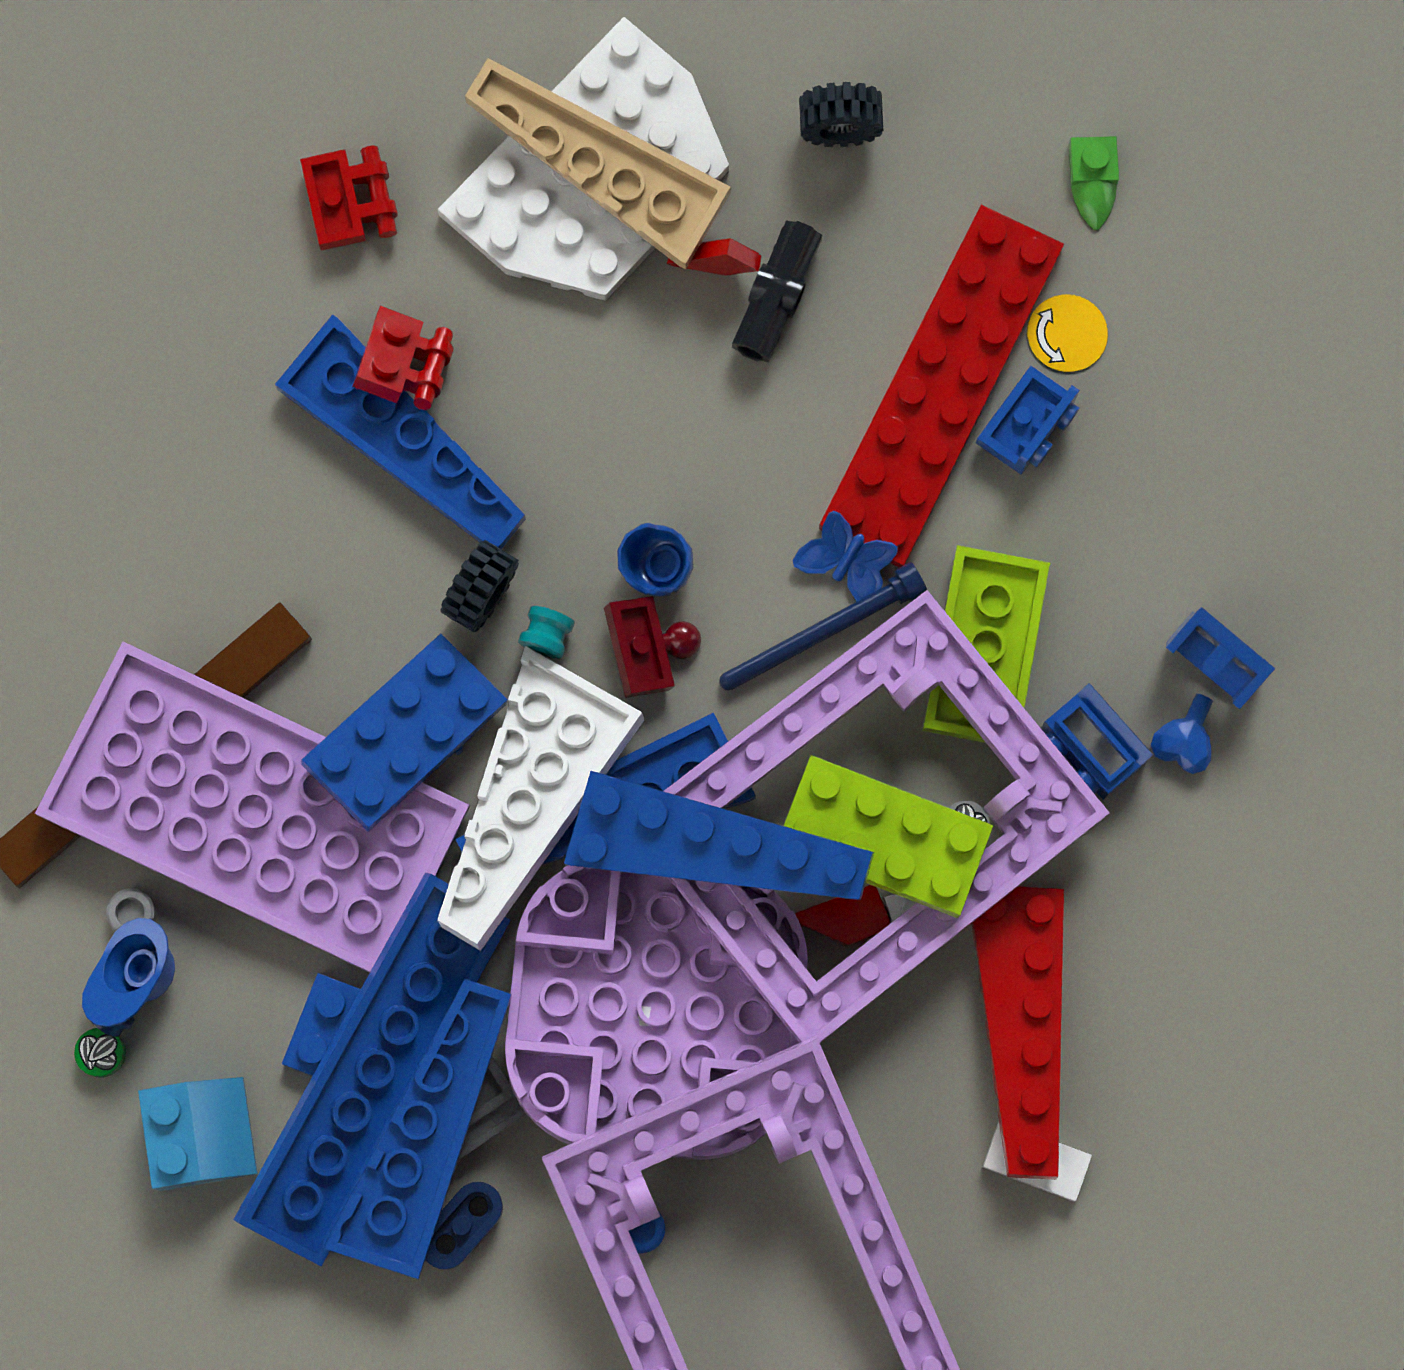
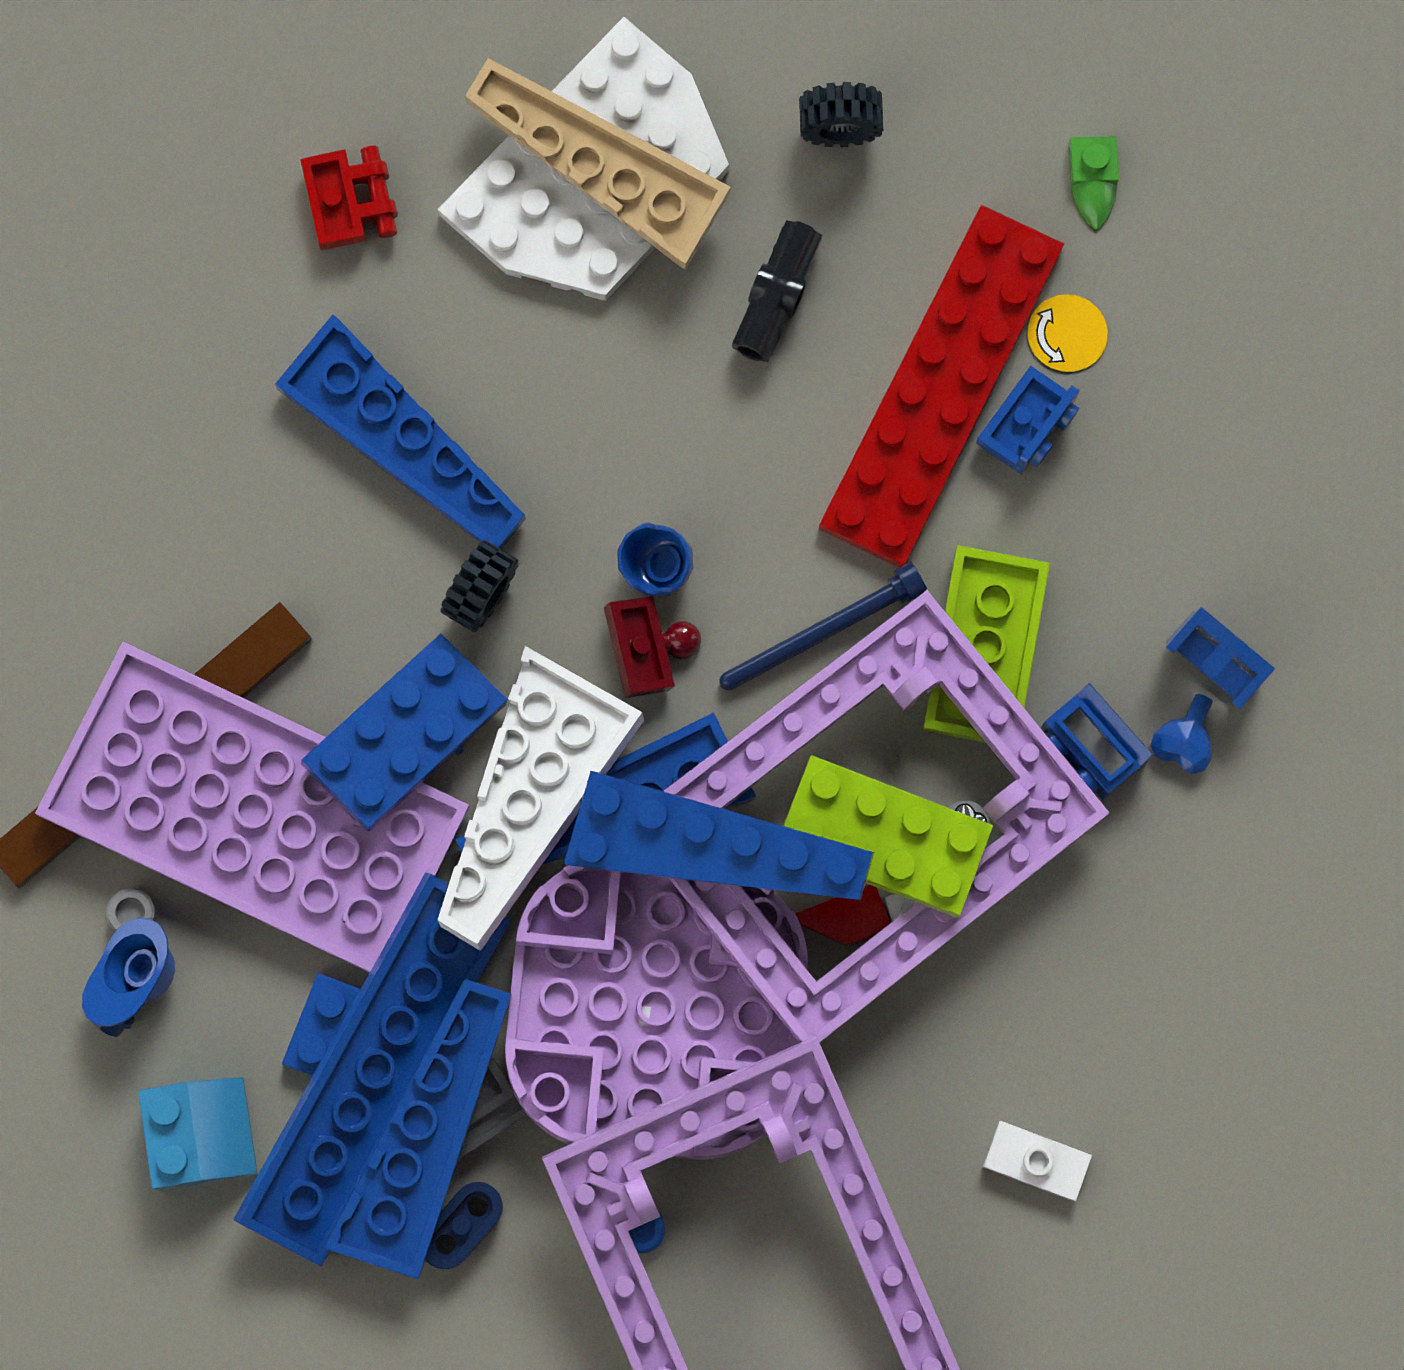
(99, 1053): tile -> none
(388, 357): red plate -> none
(546, 631): teal wheel -> none
(723, 258): red tile -> none
(847, 552): blue piece -> none
(1022, 998): red wing -> none

